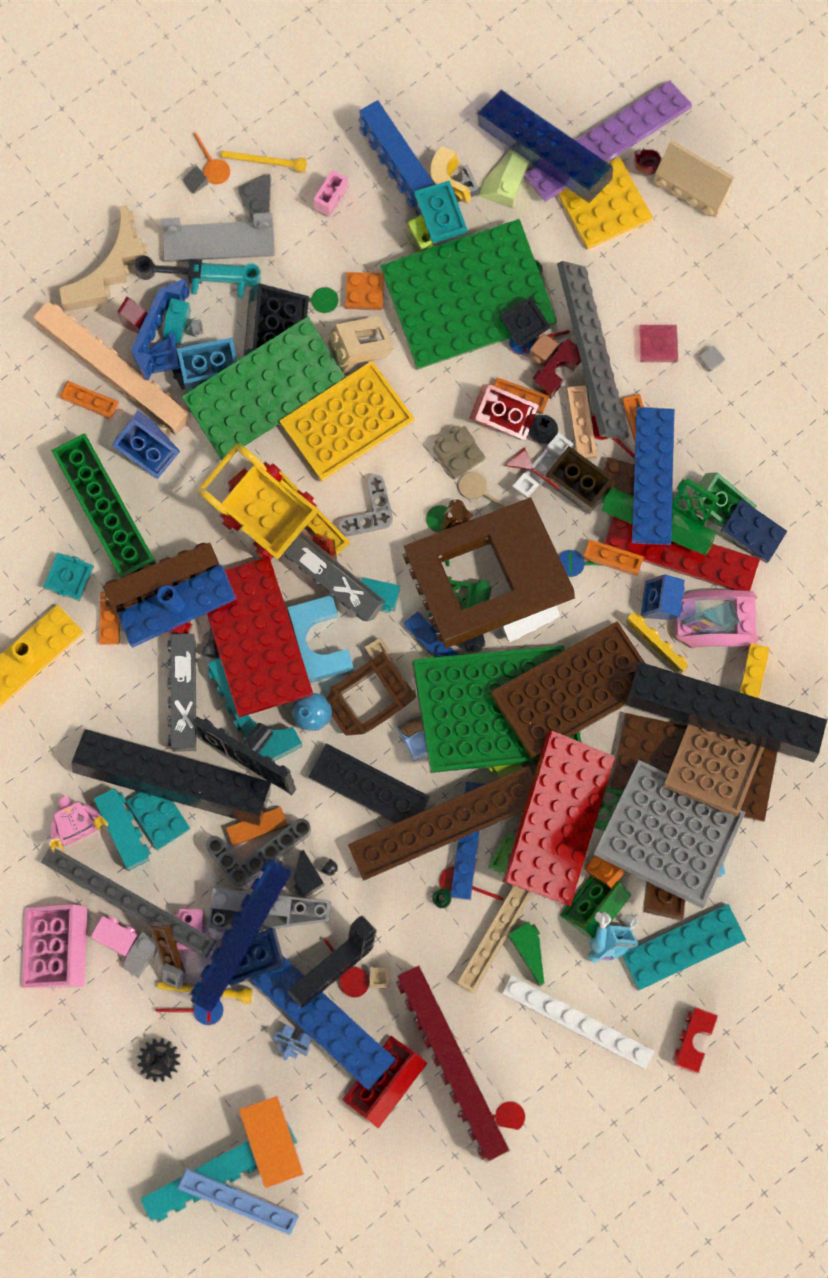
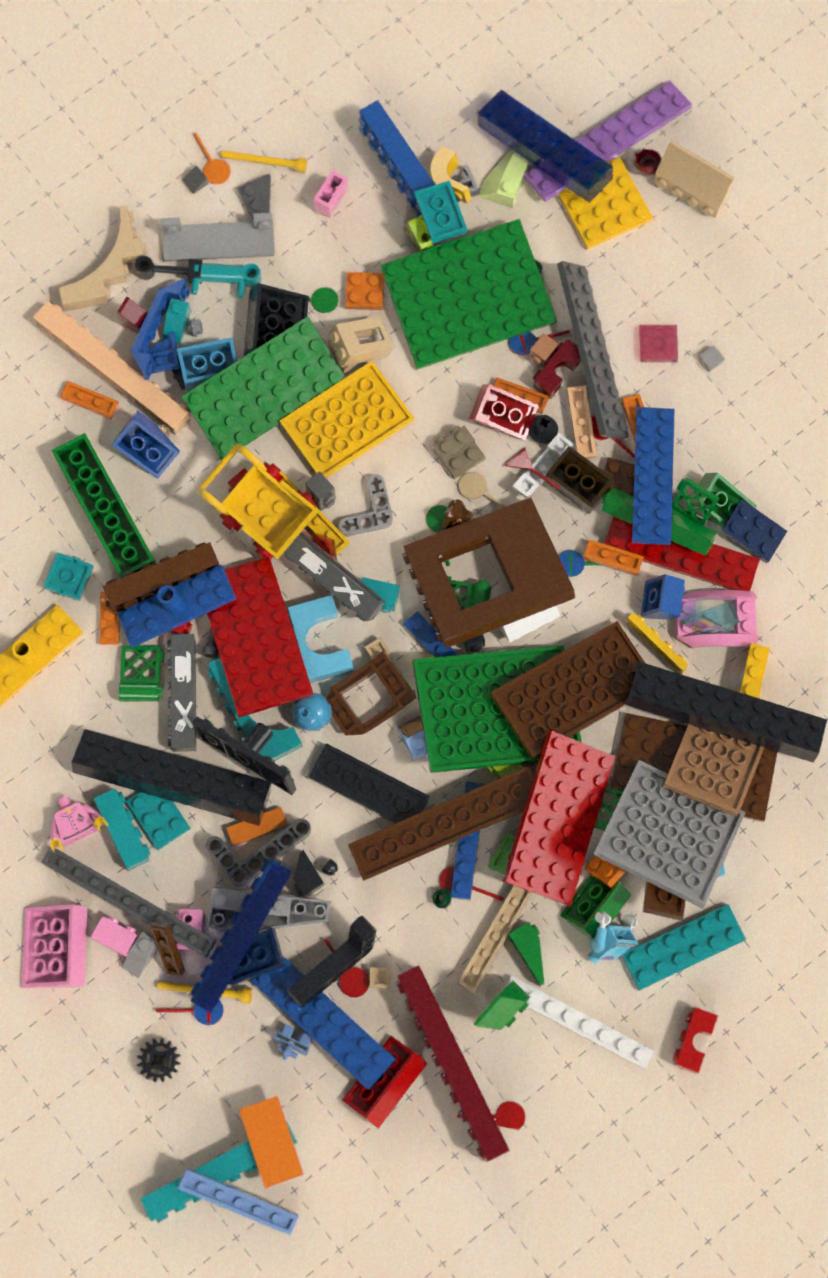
(143, 688): none -> green piece
(172, 976): light grey tile -> none
(321, 490): none -> dark grey brick
(503, 1008): none -> green slope
(524, 322): black plate -> none

